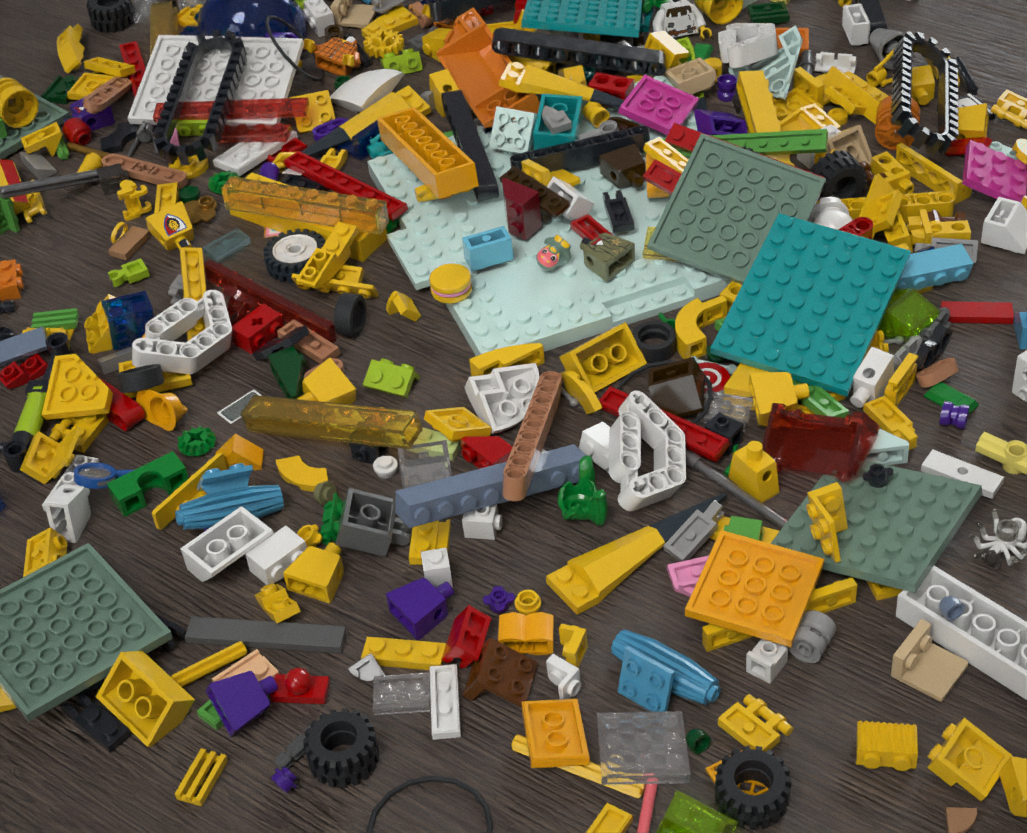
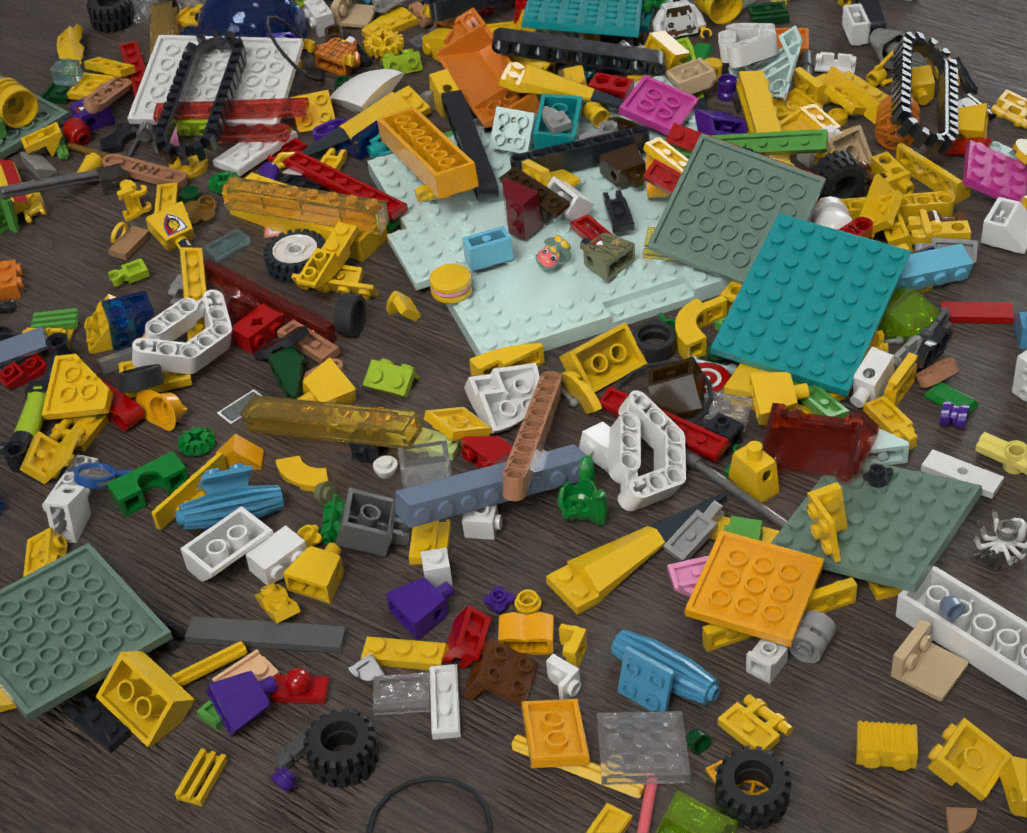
(66, 72): none -> clear light blue brick

